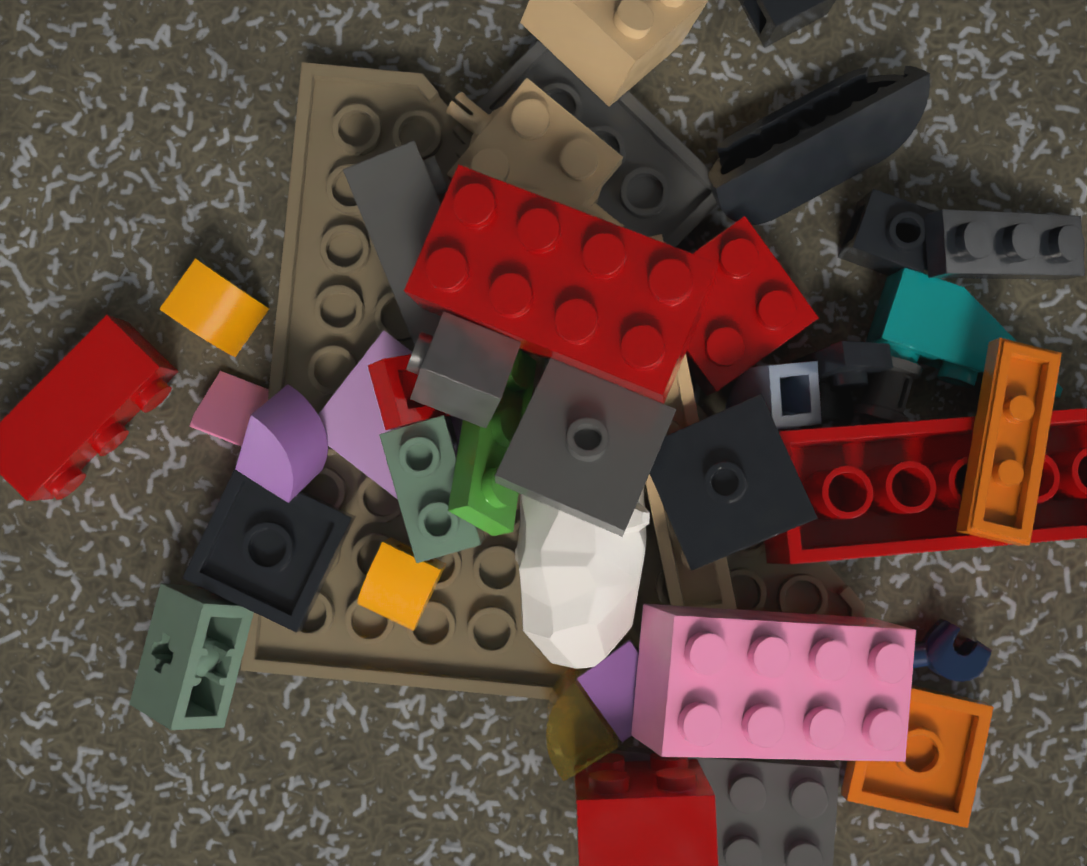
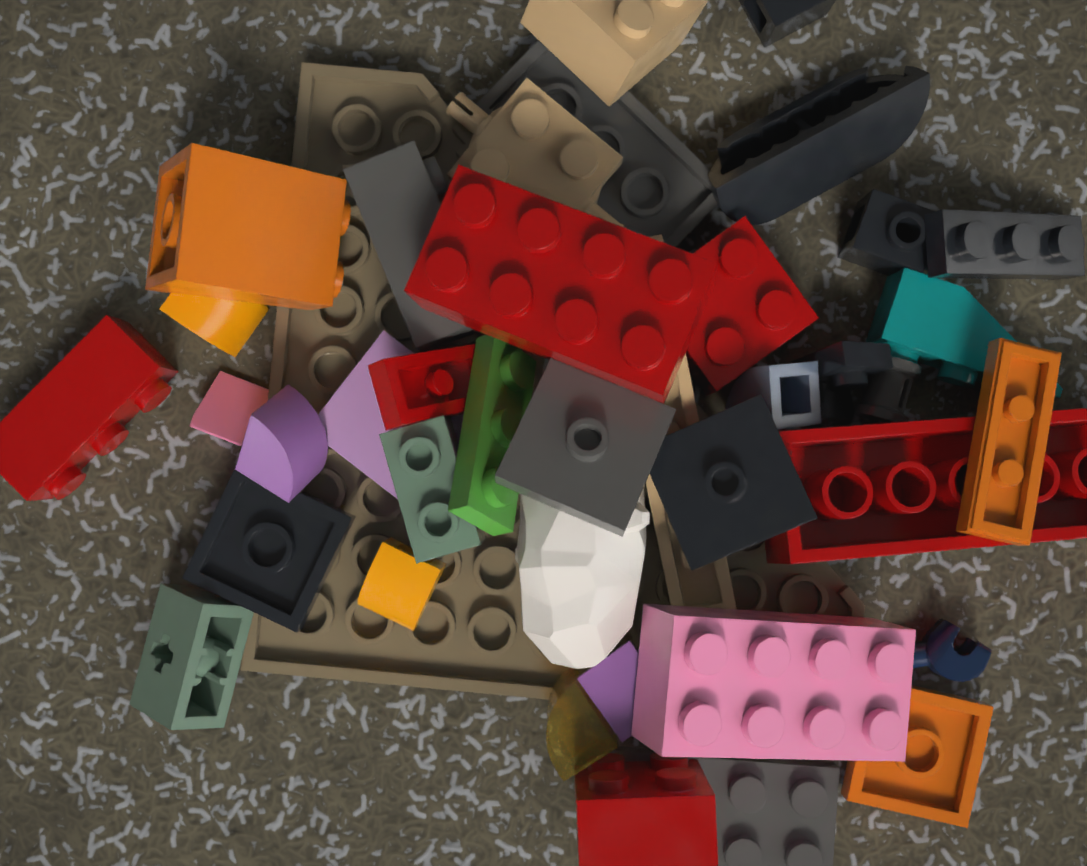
(247, 230): none -> orange slope
(462, 369): flat silver brick -> none

